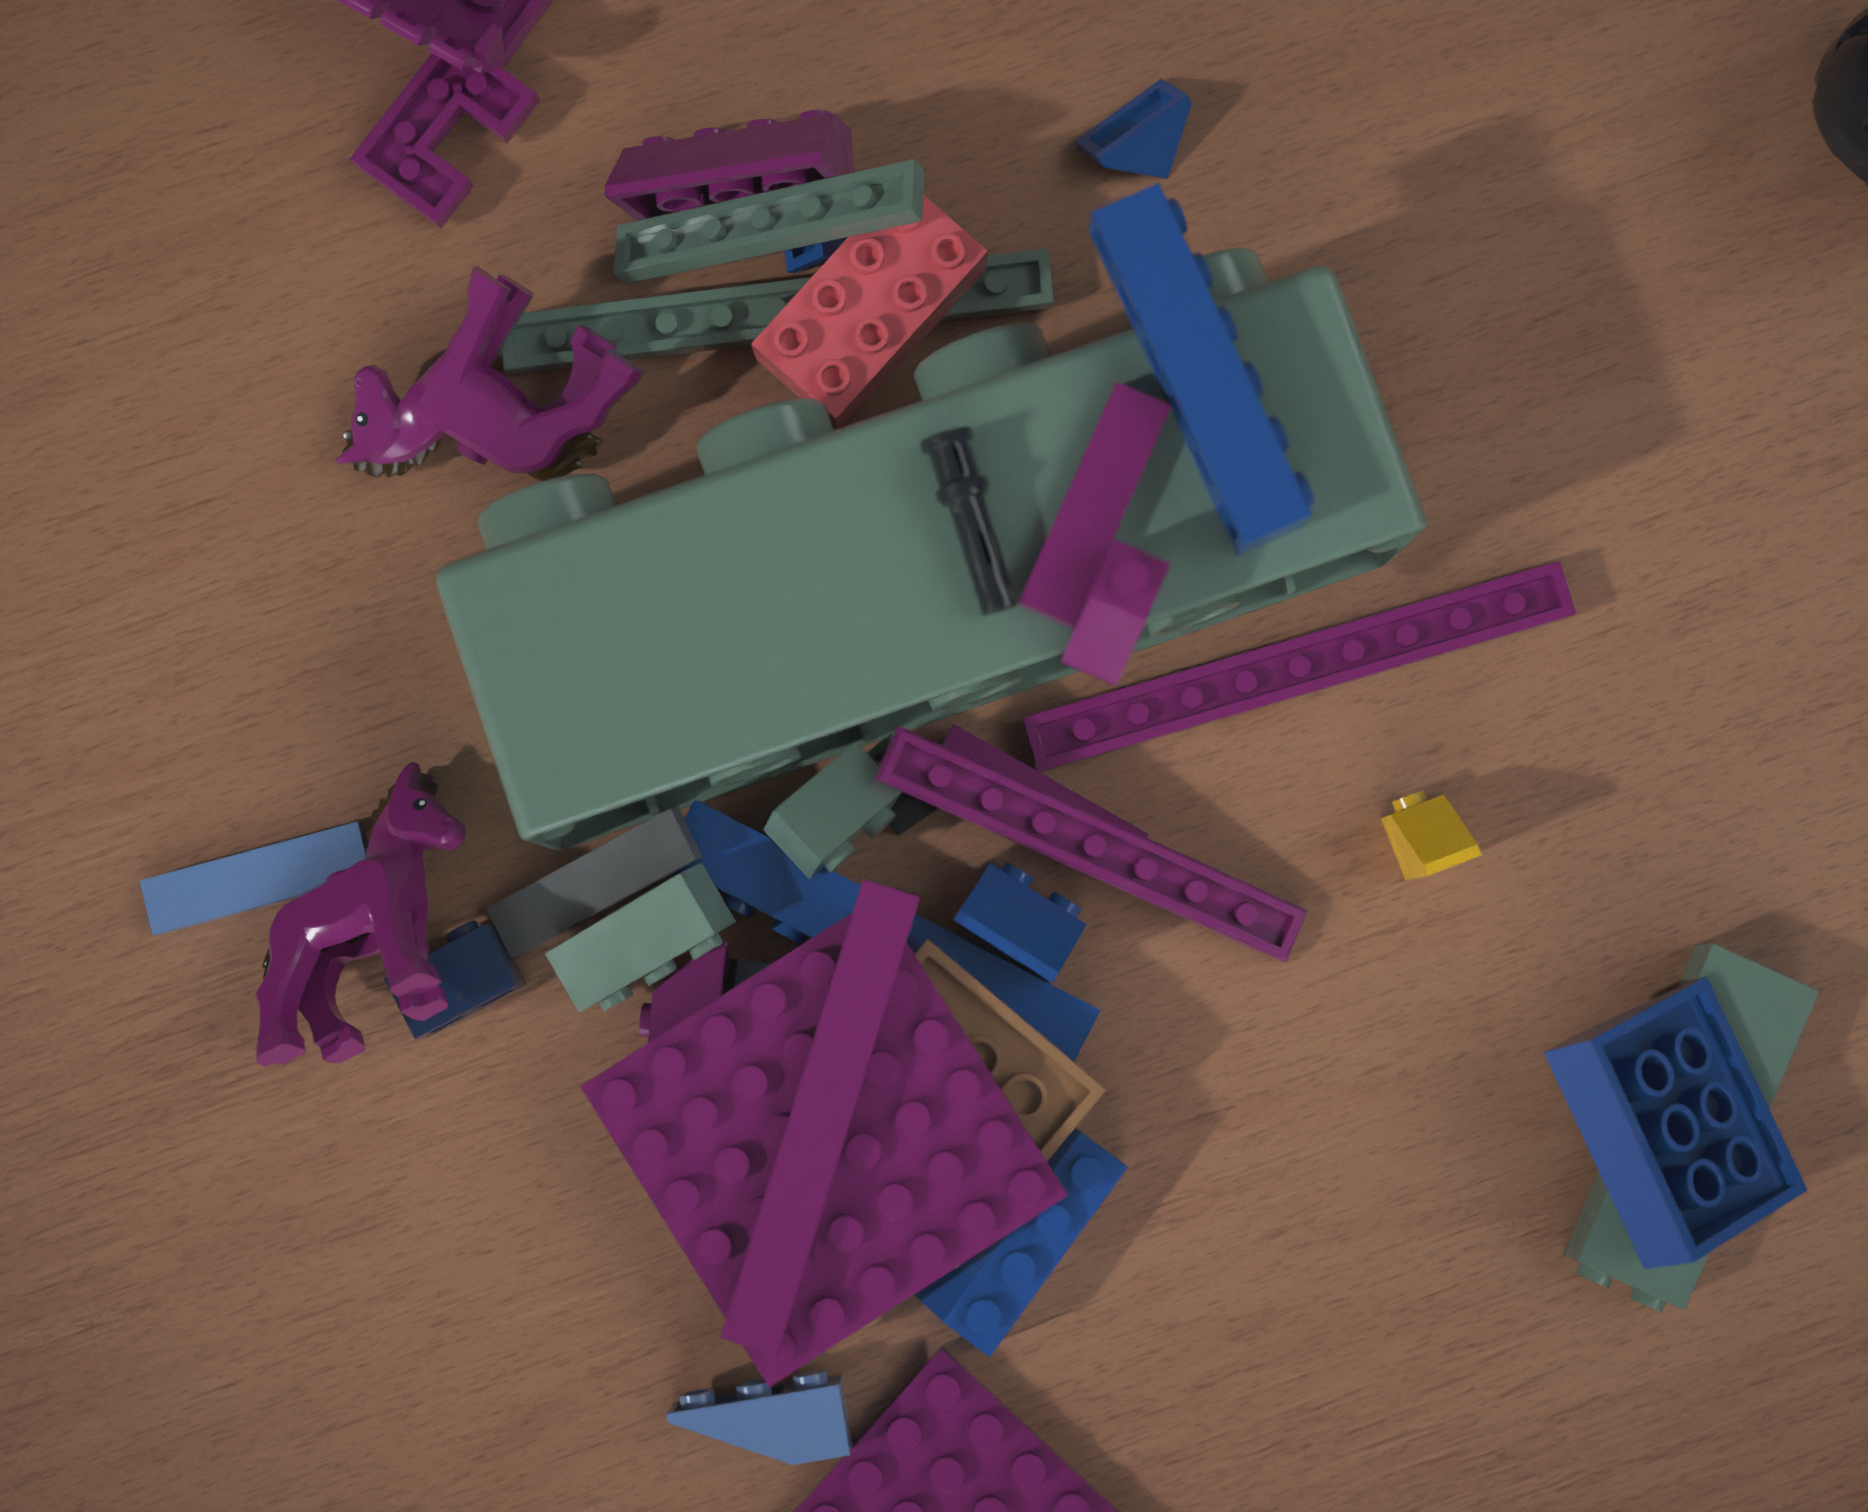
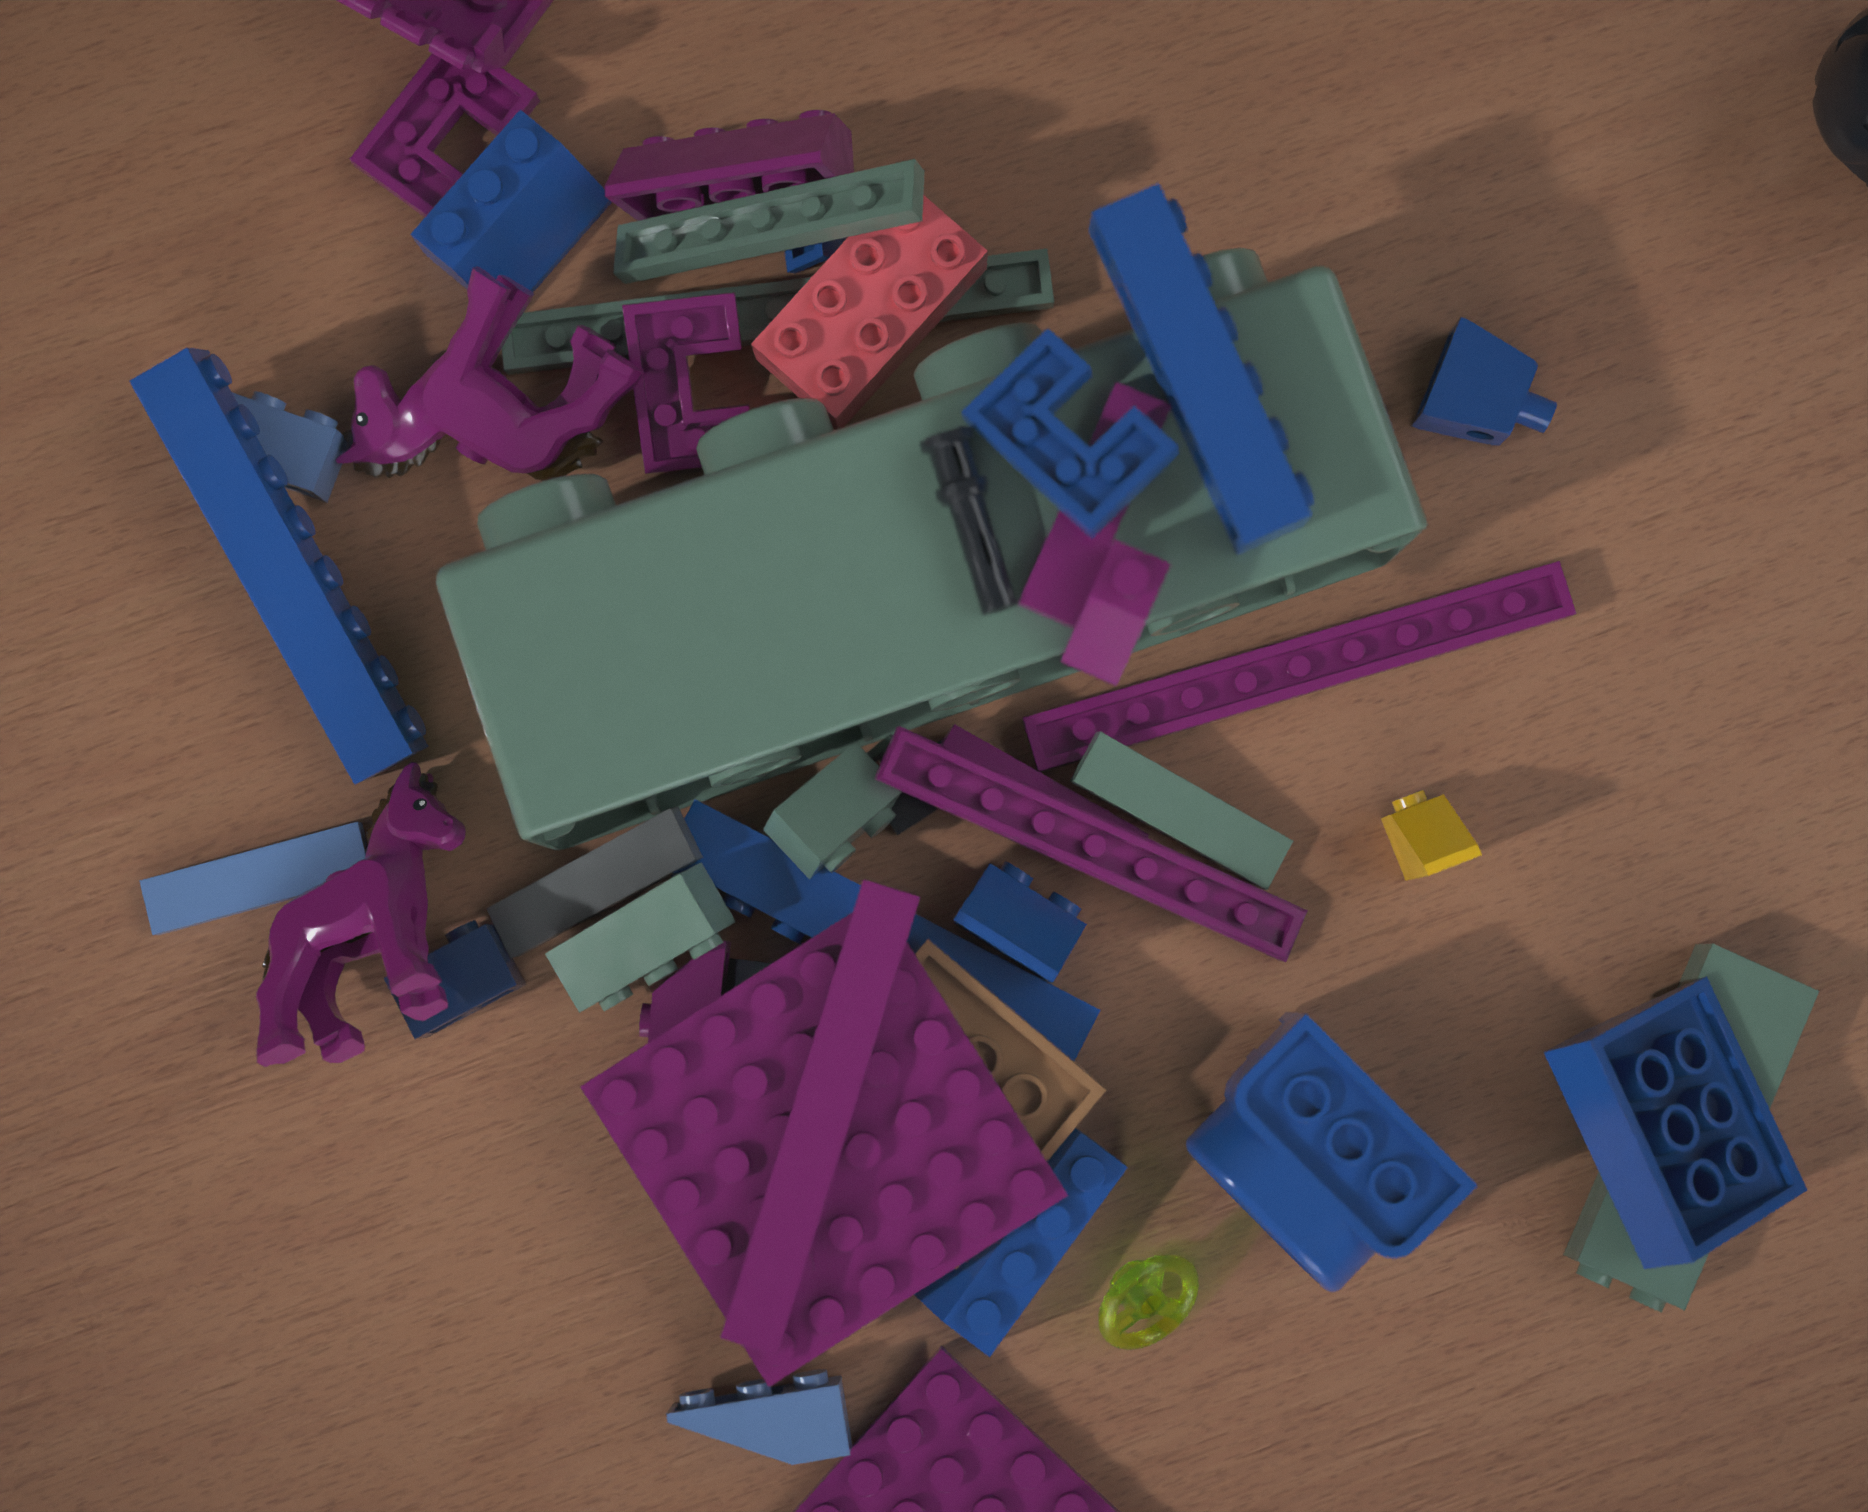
(280, 562): none -> blue brick
(301, 445): none -> medium blue brick
(513, 209): none -> blue slope
(658, 343): none -> magenta plate
(1080, 480): none -> blue plate
(1139, 1292): none -> clear neon green piece
(1140, 134): blue slope -> none
(1181, 810): none -> sand green tile
(1325, 1156): none -> blue brick
(1481, 389): none -> blue torso

